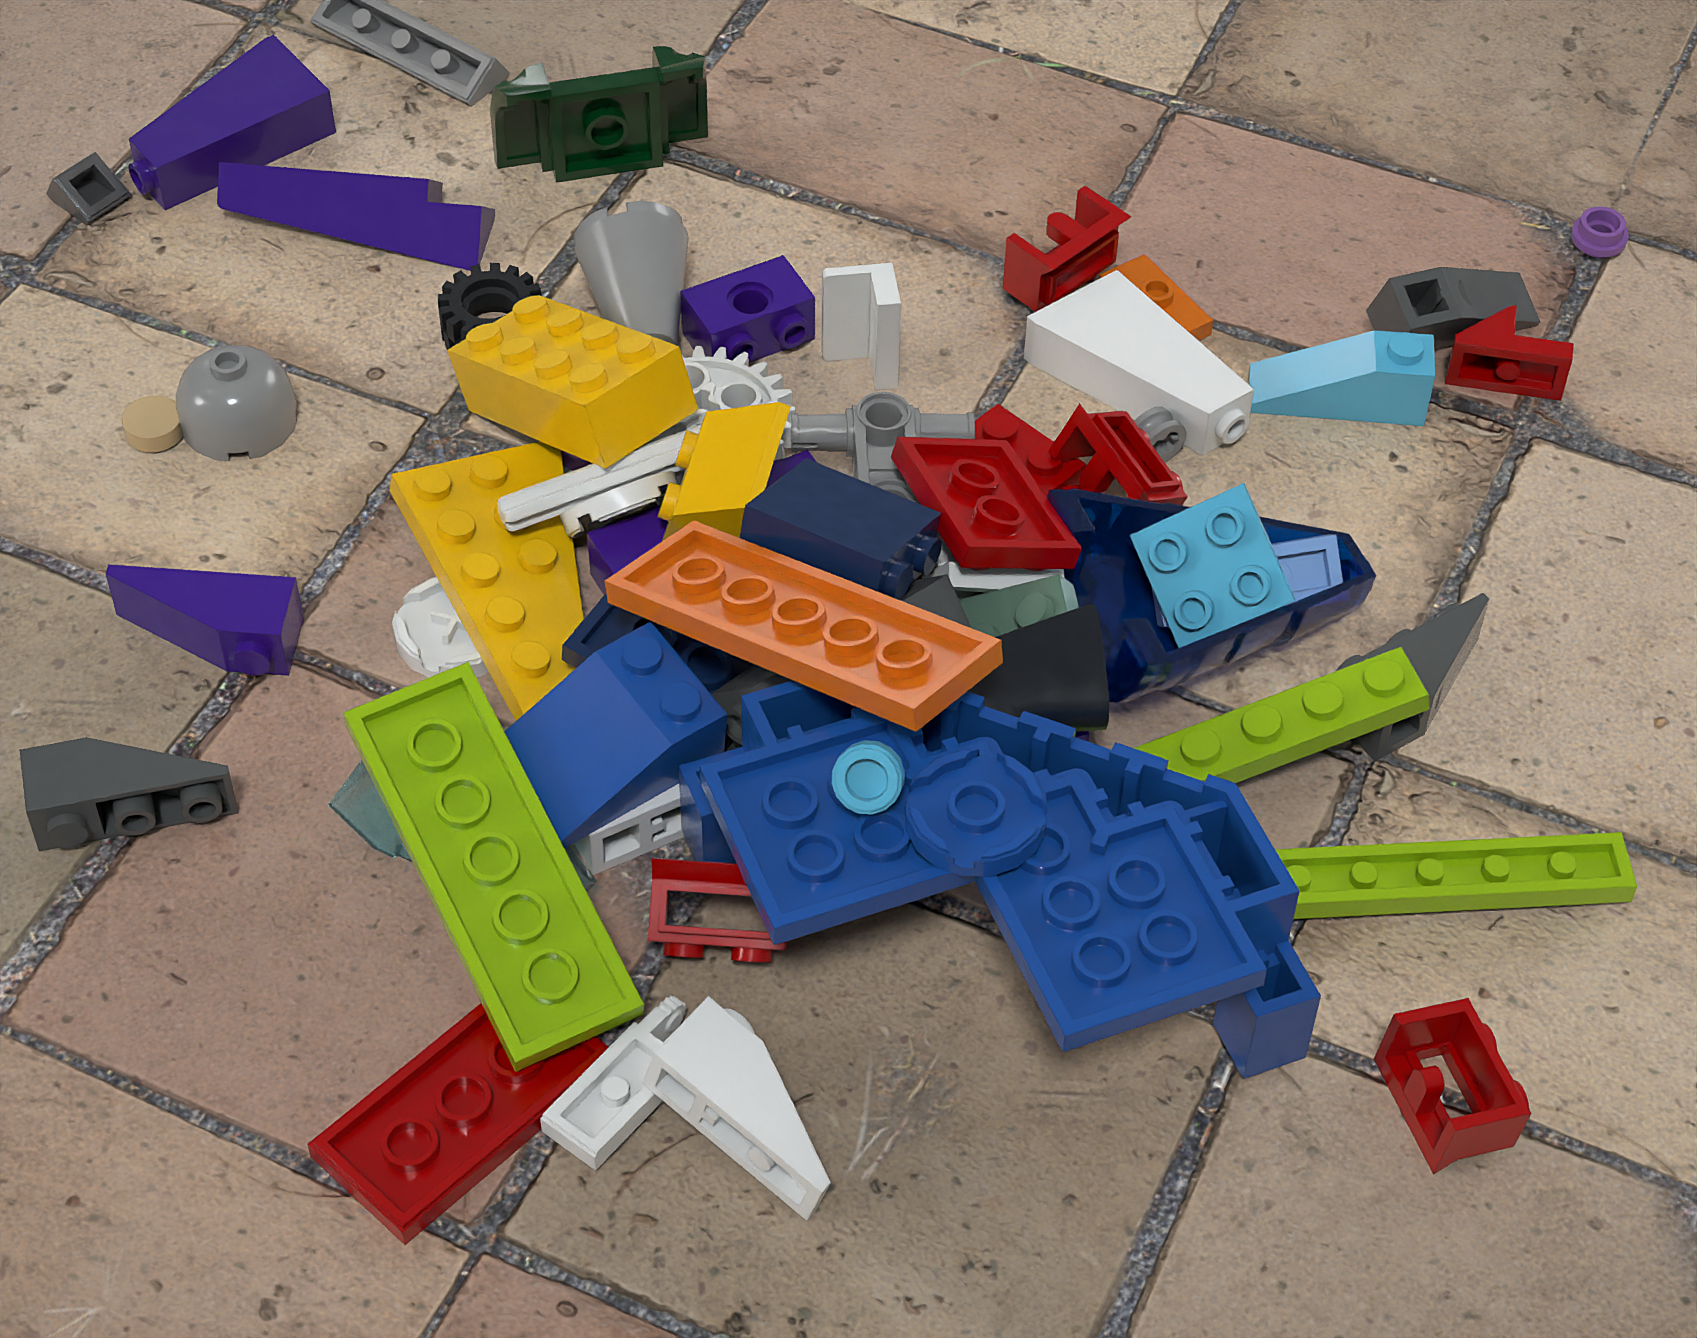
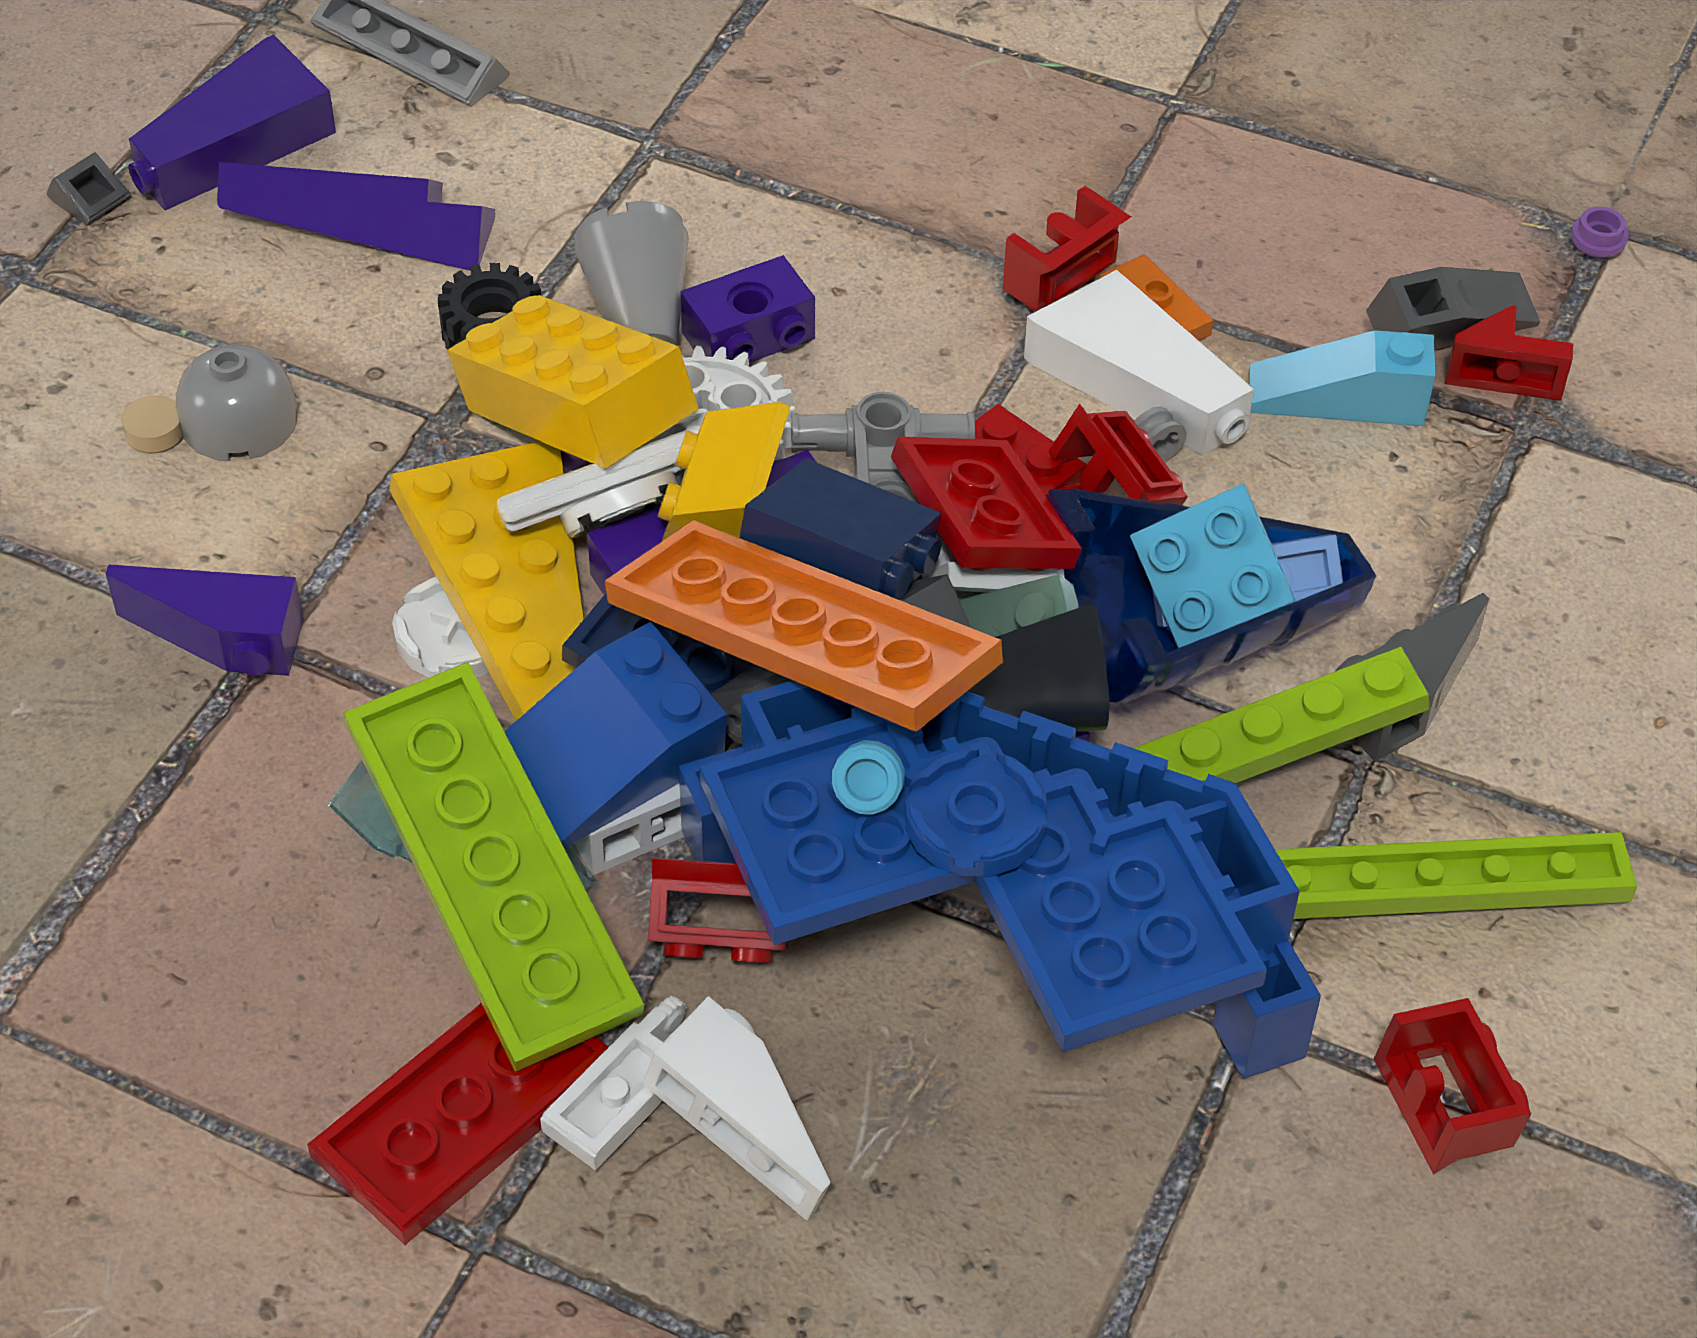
(110, 790): dark grey slope -> none
(600, 120): dark green piece -> none
(863, 319): white panel -> none

